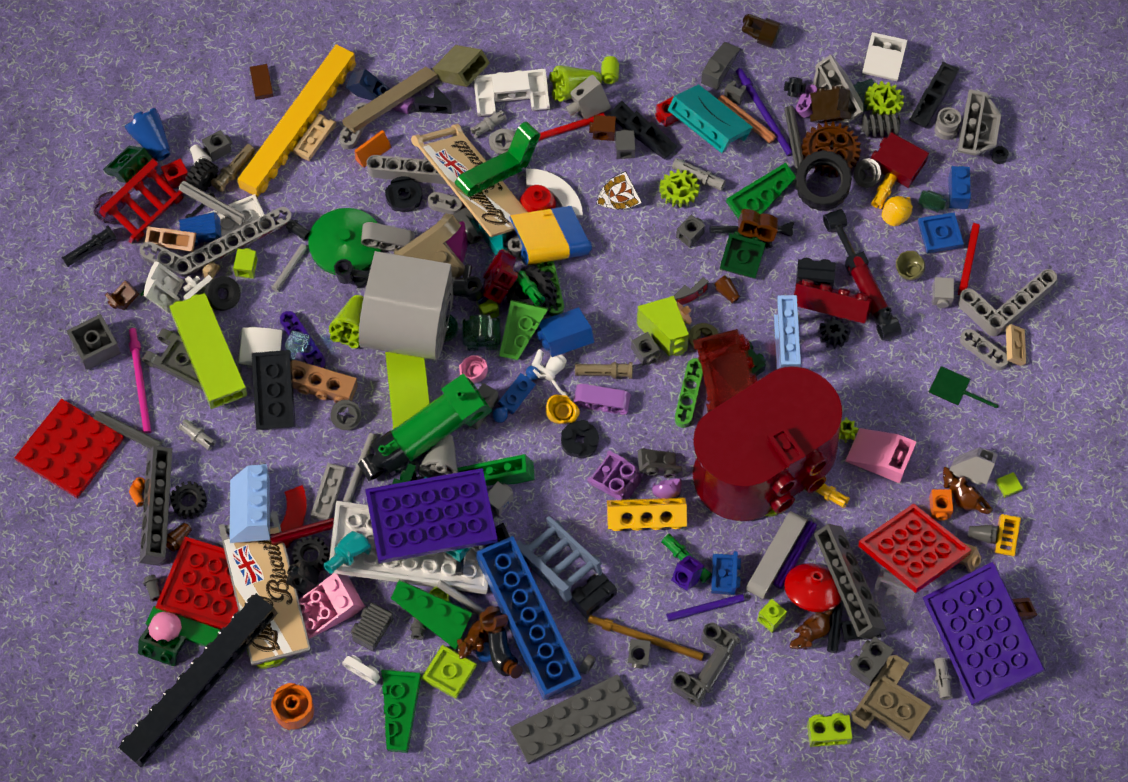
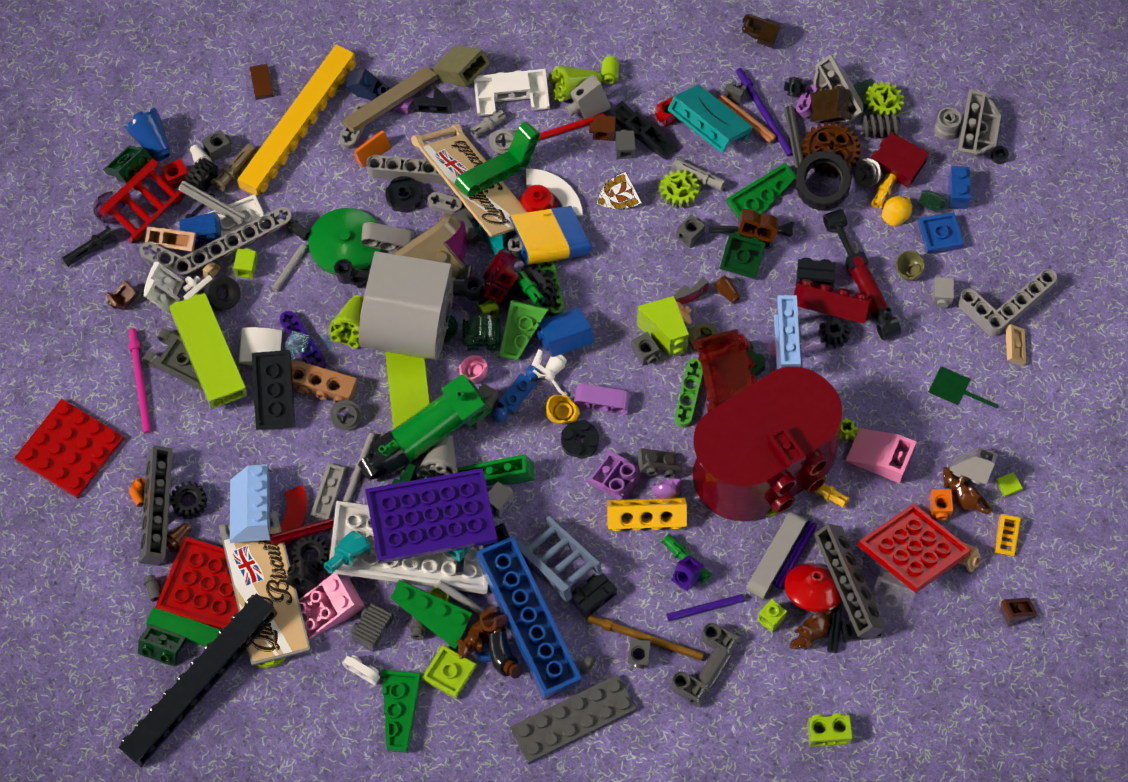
(93, 342): dark grey brick -> none
(127, 430): dark grey axle -> none
(165, 626): bright pink hair -> none
(197, 434): light grey pin -> none
(294, 717): orange brick -> none
(314, 137): tan plate -> none
(614, 370): dark tan pin -> none
(719, 65): dark grey slope -> none
(725, 573): blue bracket -> none
(873, 662): dark grey brick -> none
(884, 56): white slope -> none
(890, 702): dark tan piece -> none
(934, 94): black slope -> none
(943, 679): light grey pin -> none
(969, 256): red tile -> none
(983, 342): light grey beam -> none
(983, 634): dark purple plate -> none
(984, 533): dark grey cone -> none

